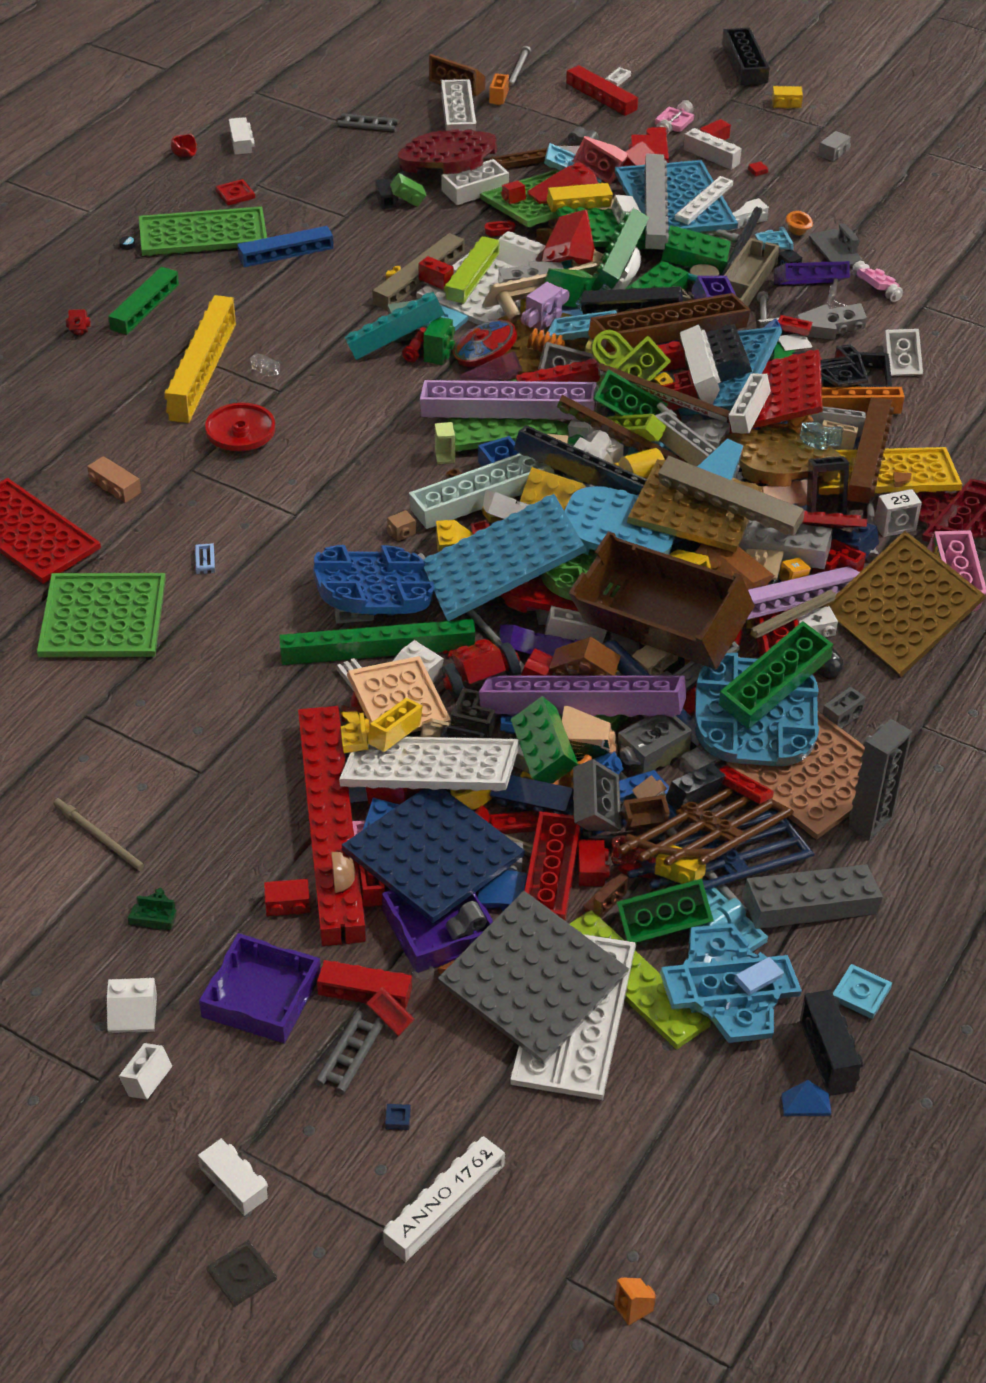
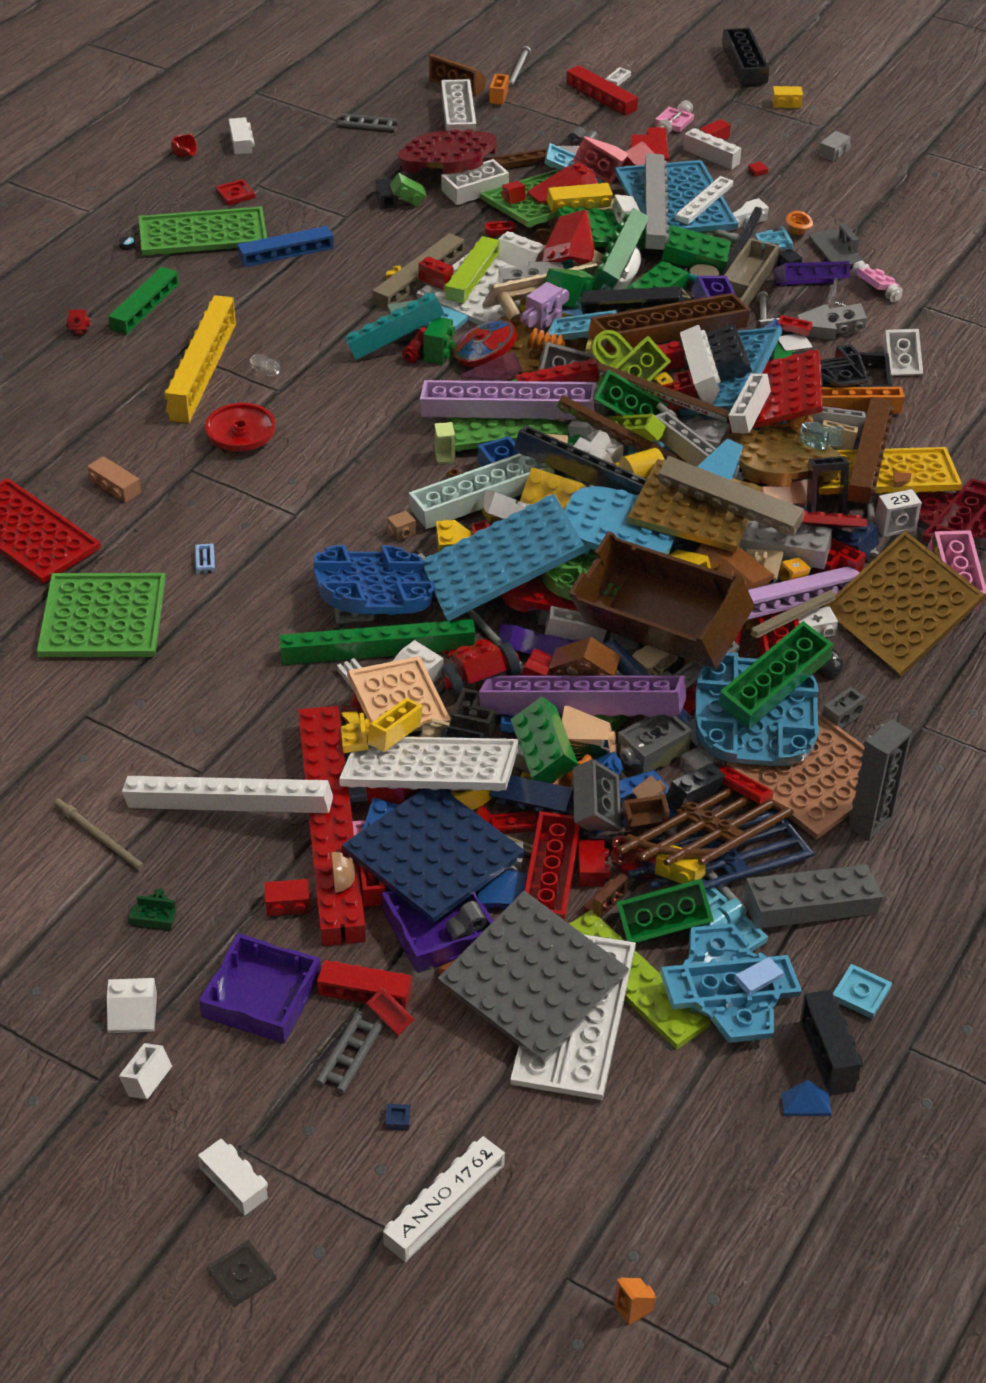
(228, 794): none -> white brick

